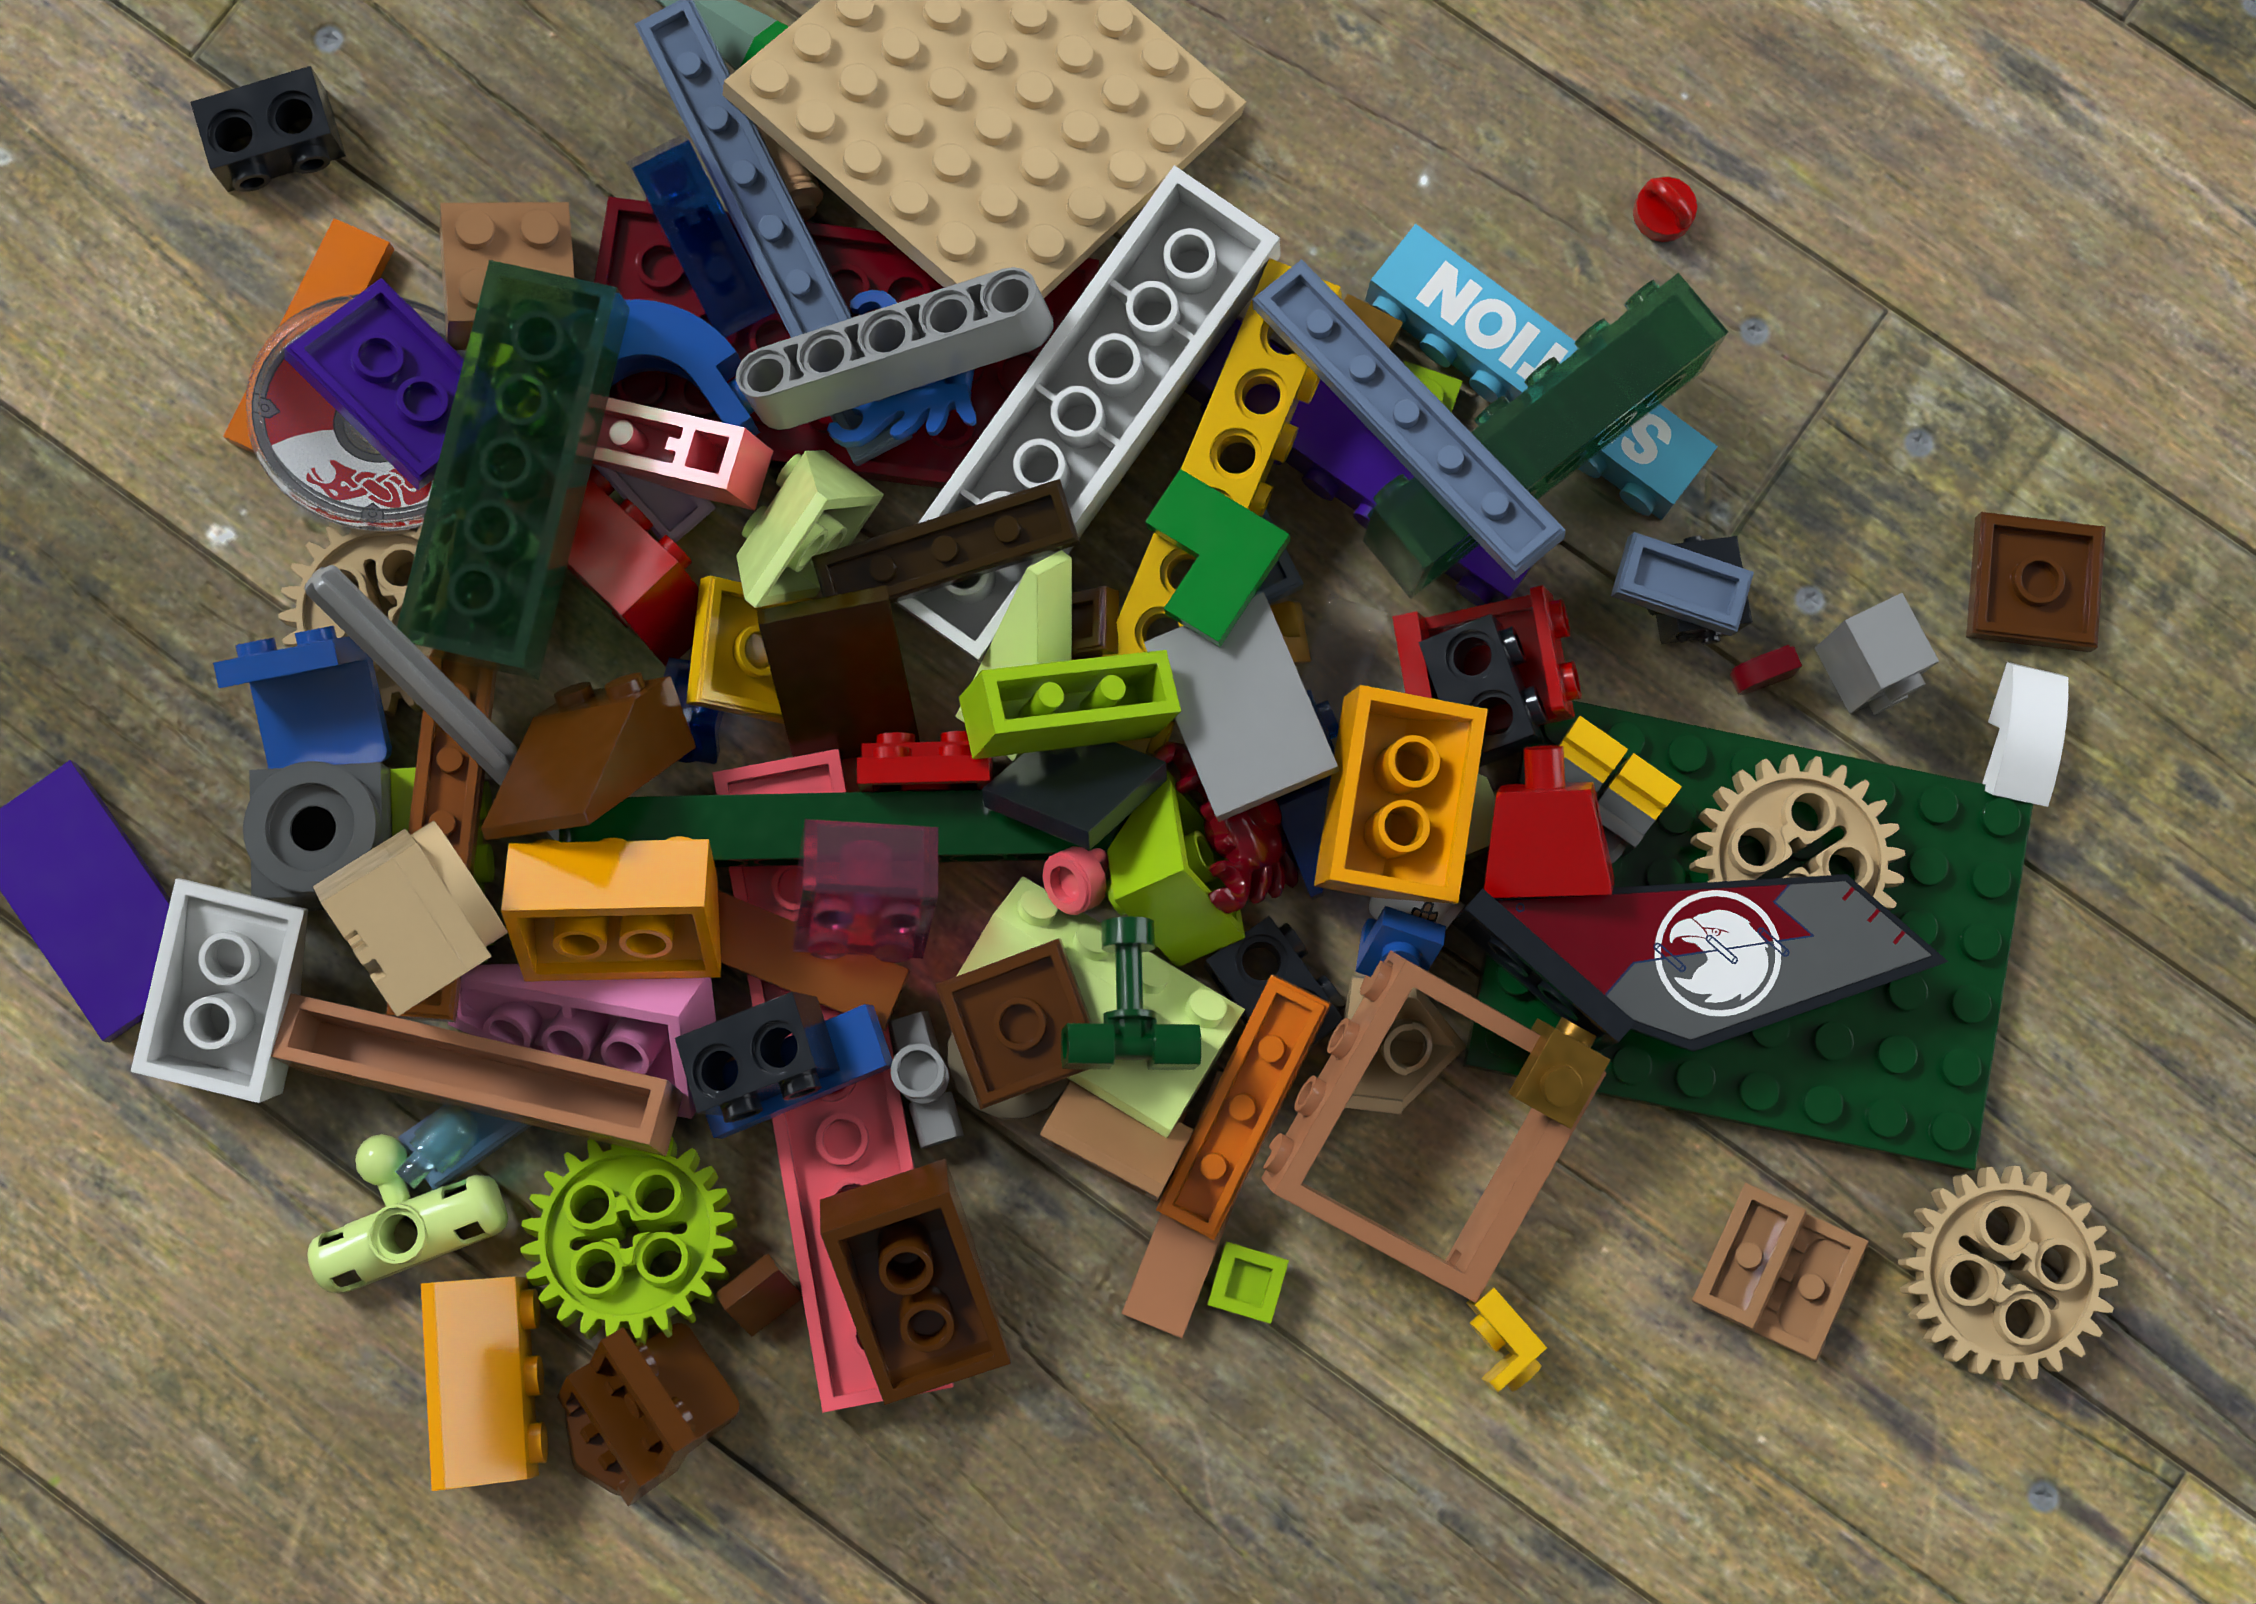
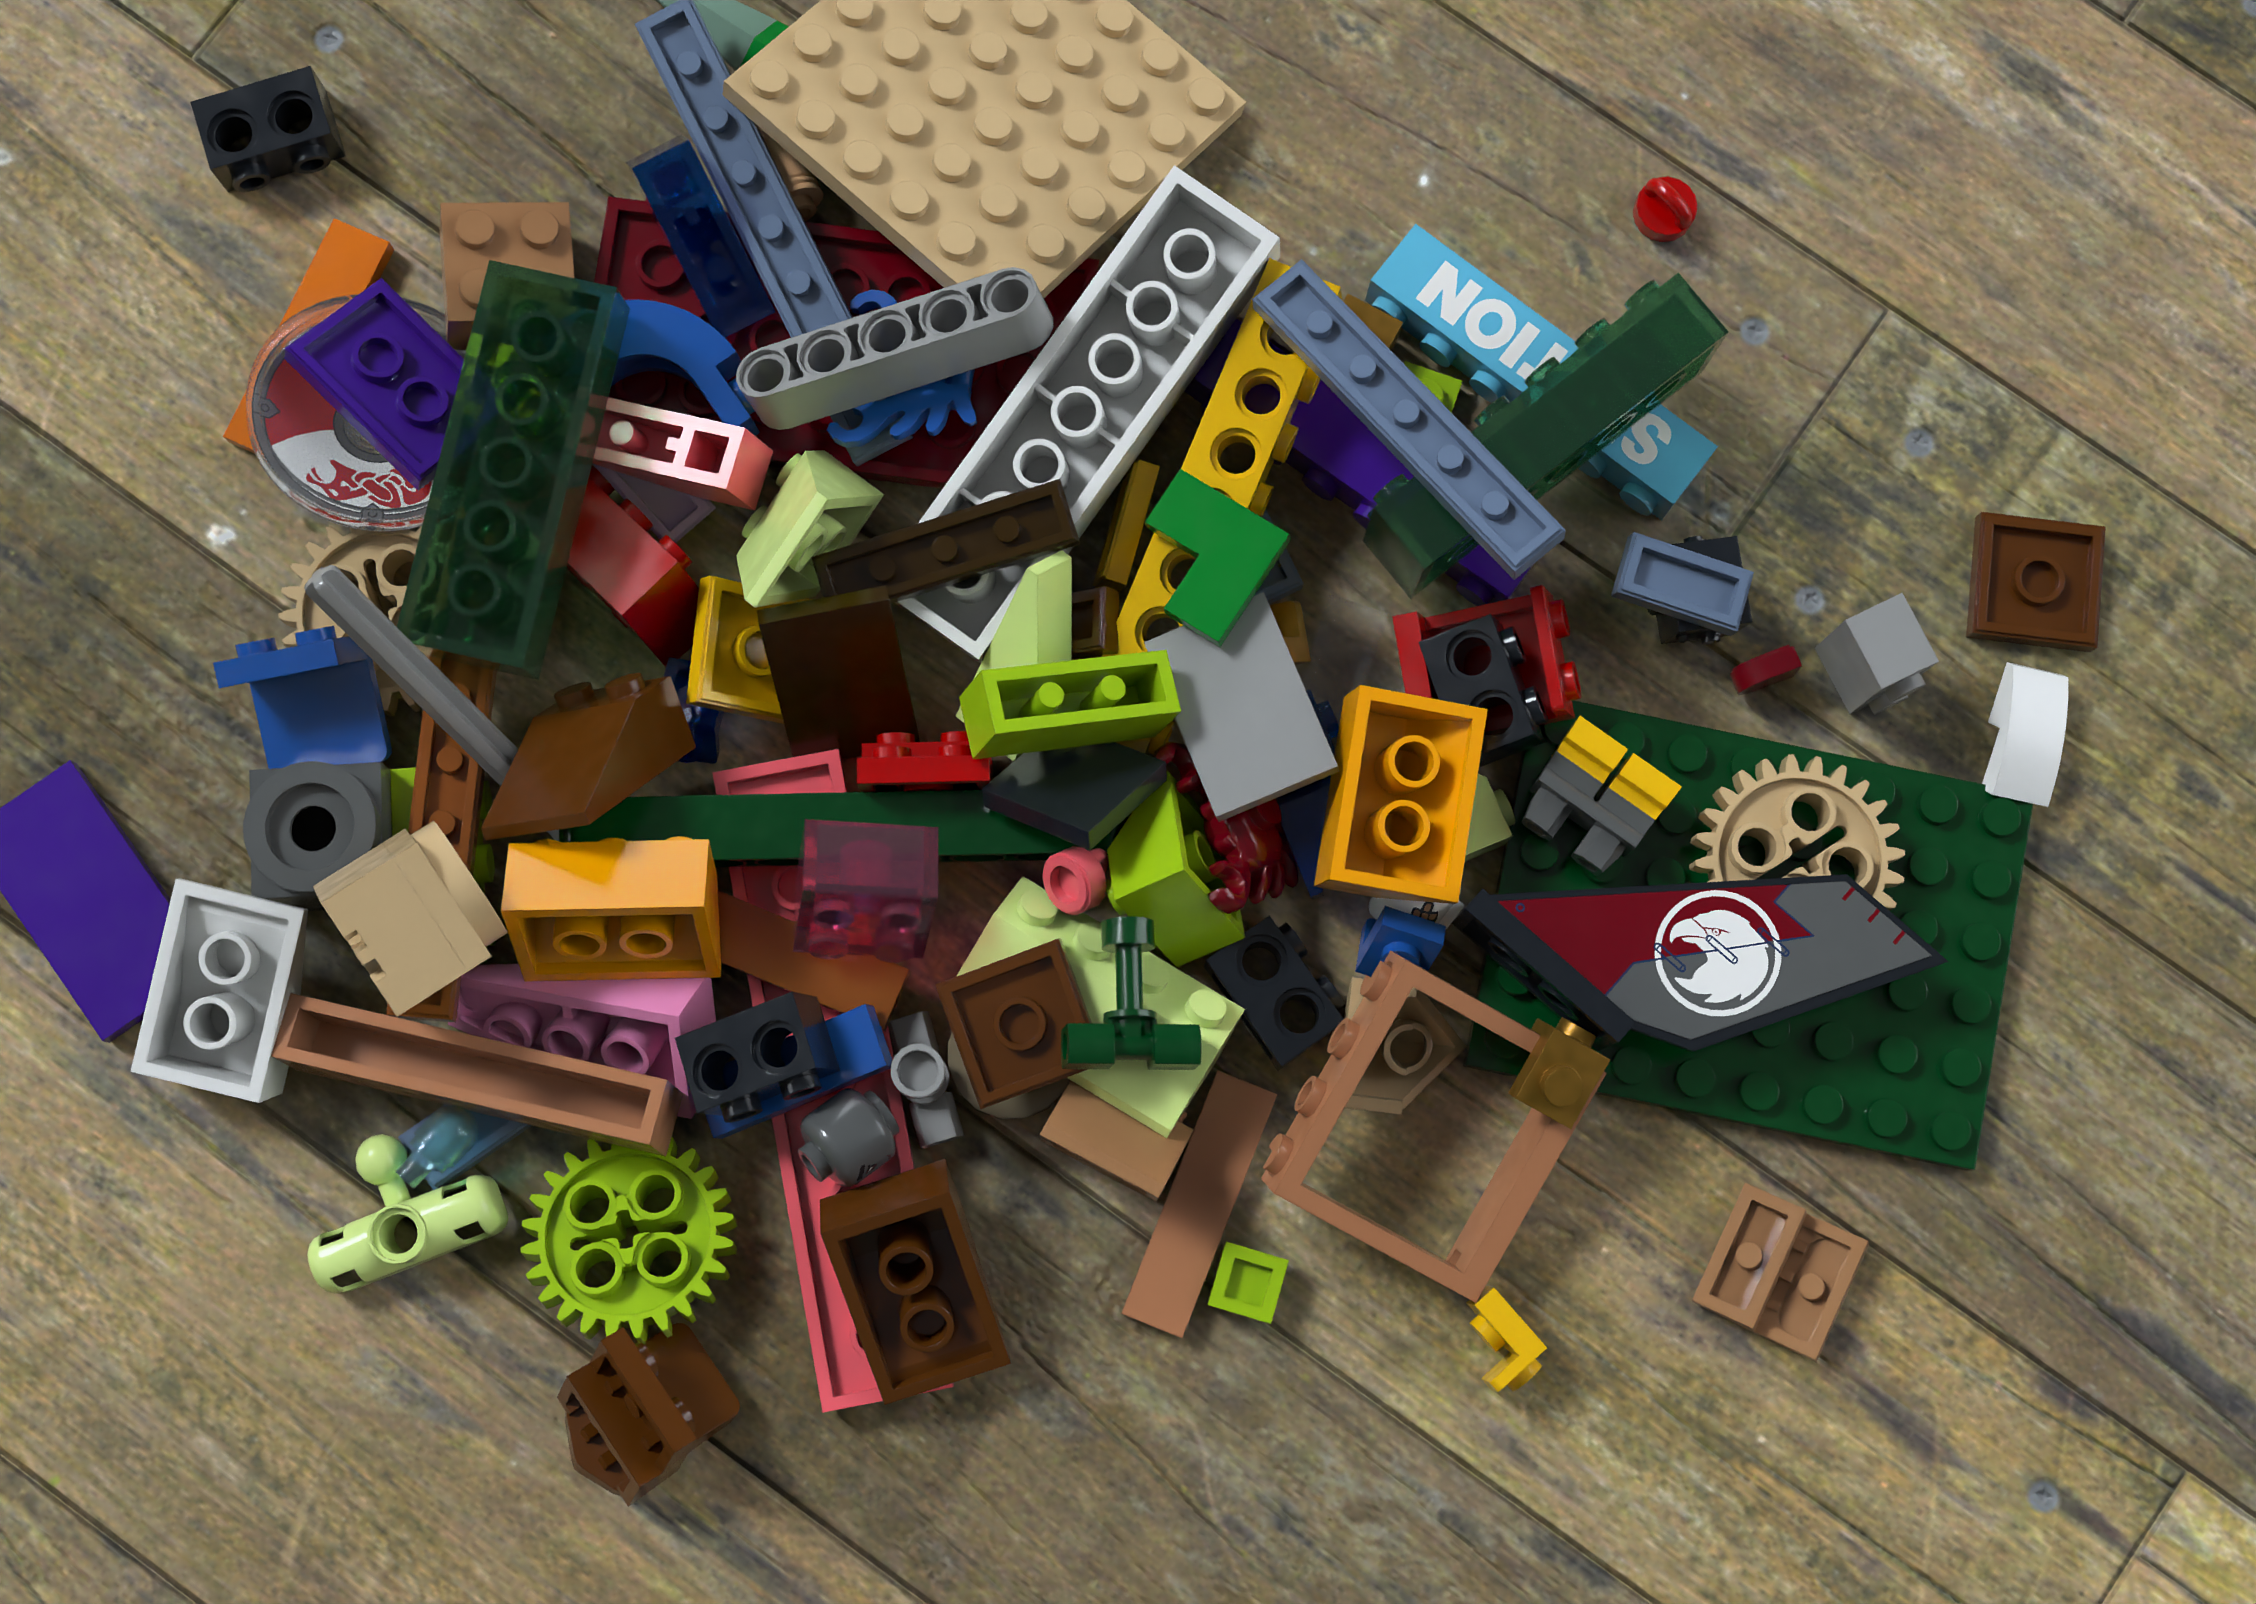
(482, 1381): light orange slope -> none
(759, 1295): reddish brown tile -> none
(848, 1137): none -> dark grey head
(1126, 526): none -> yellow tile
(1243, 1106): orange tile -> none
(1547, 834): red torso -> none
(1979, 1320): tan gear -> none

